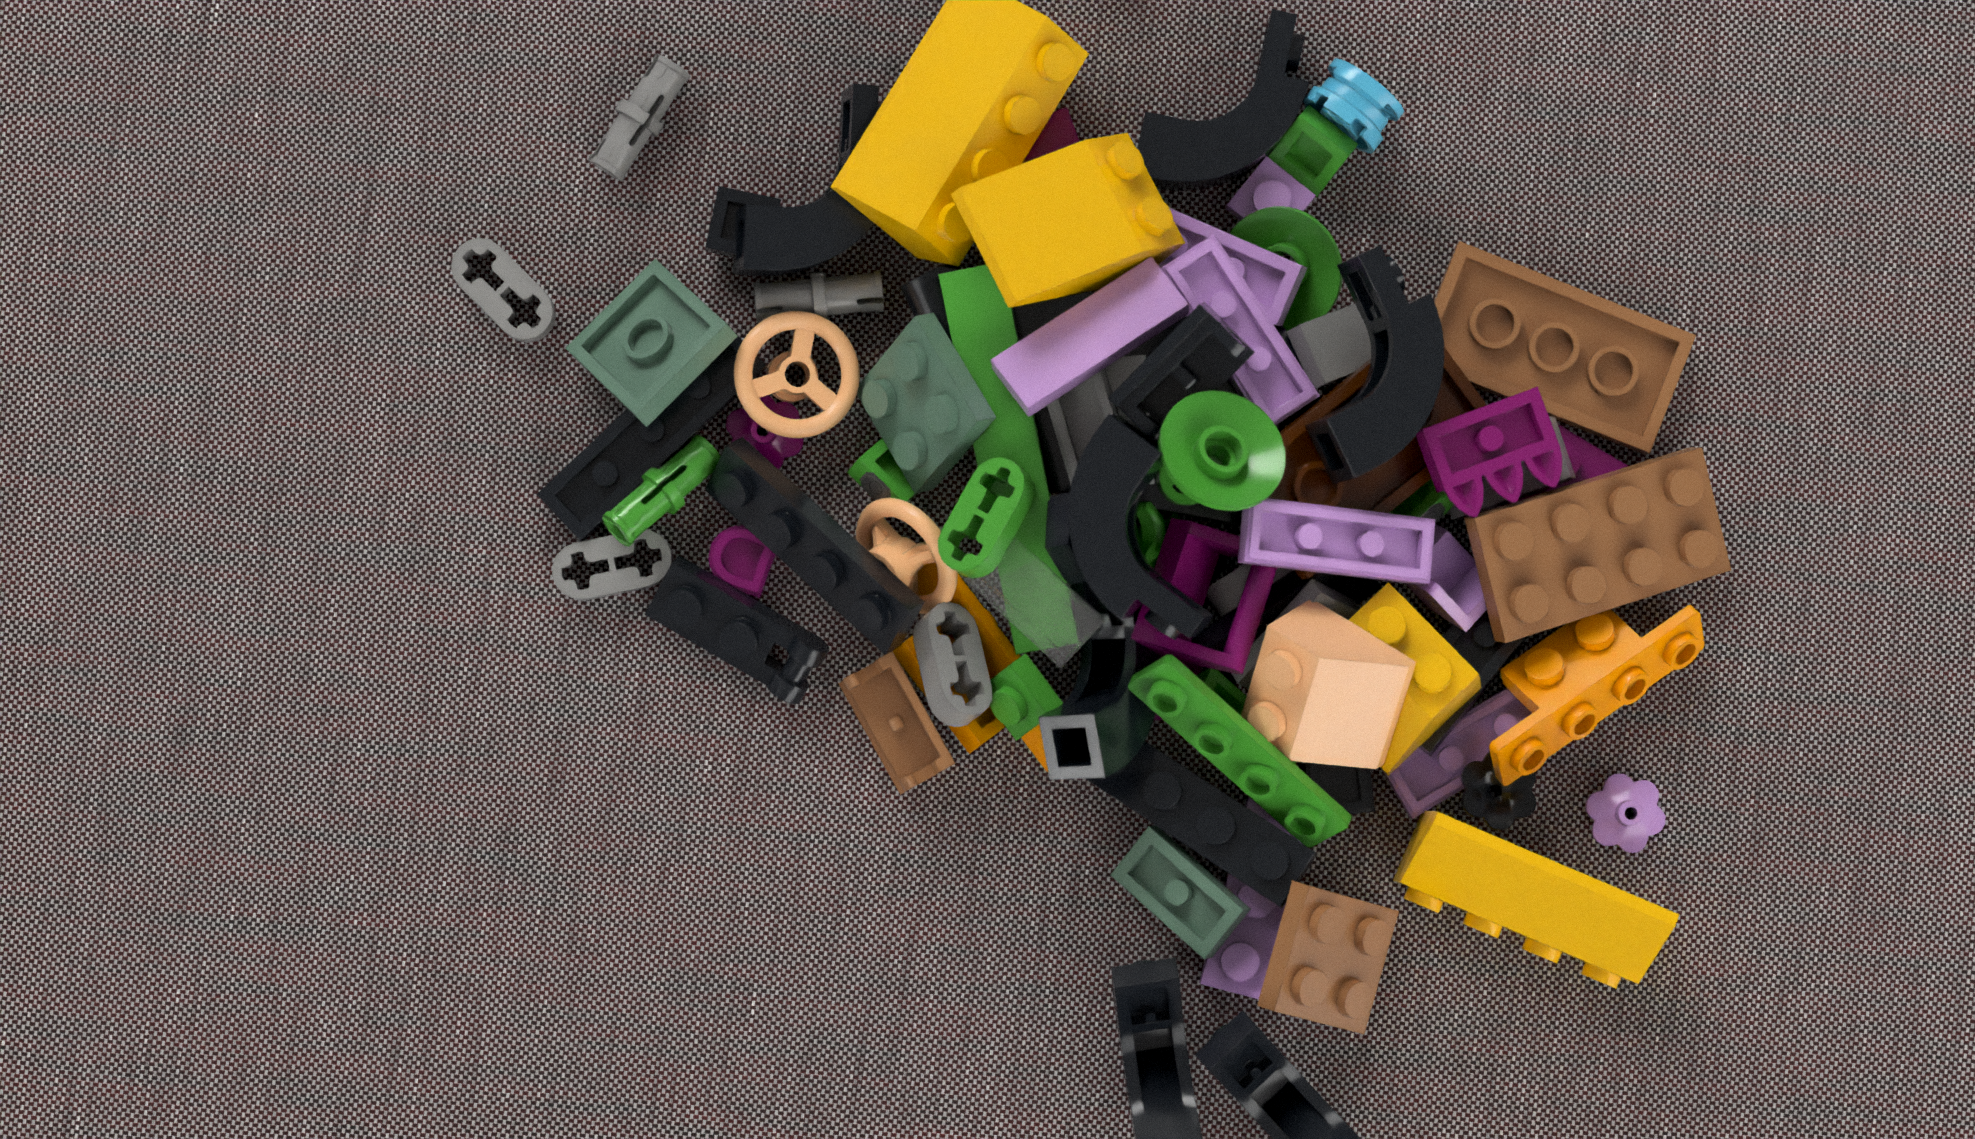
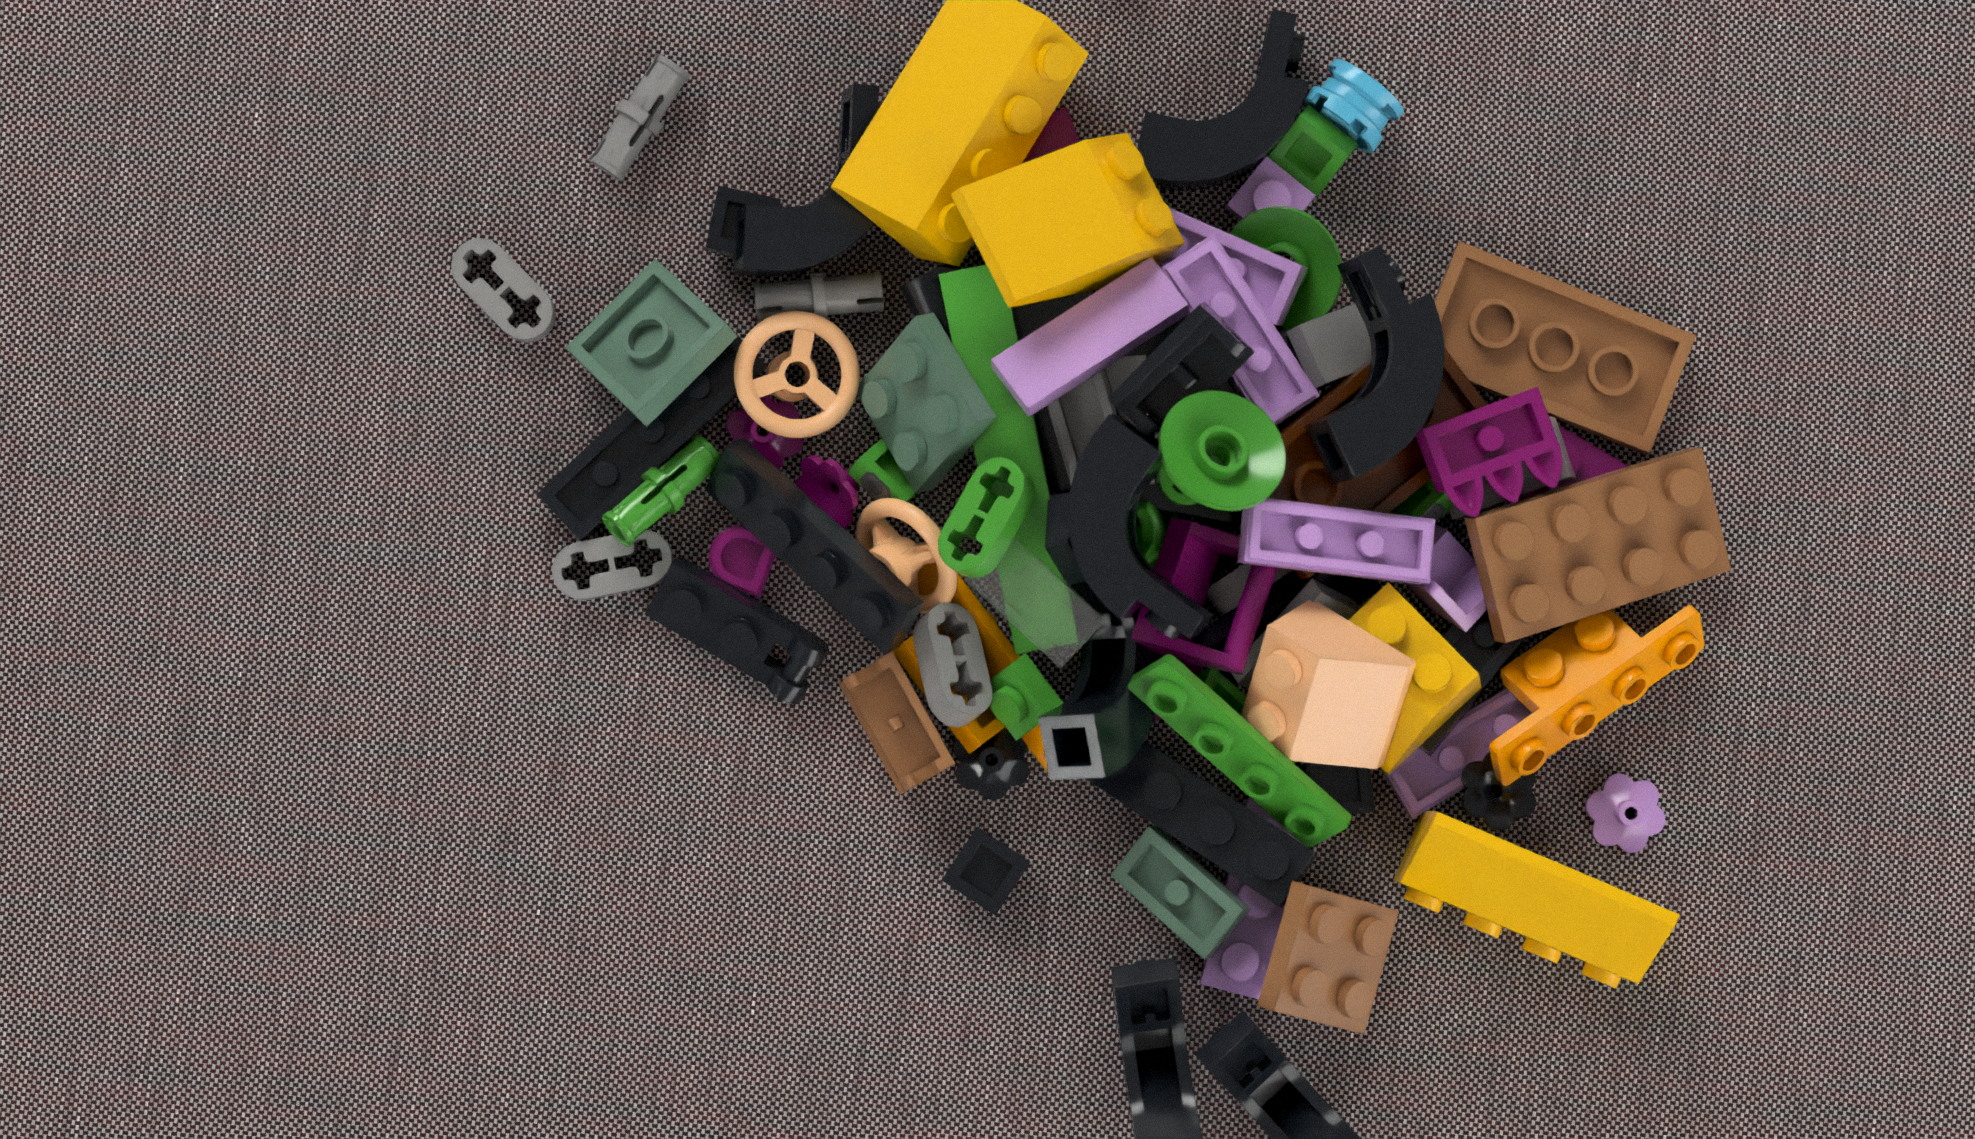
(829, 488): none -> magenta plant
(986, 870): none -> black plate
(993, 780): none -> black plant

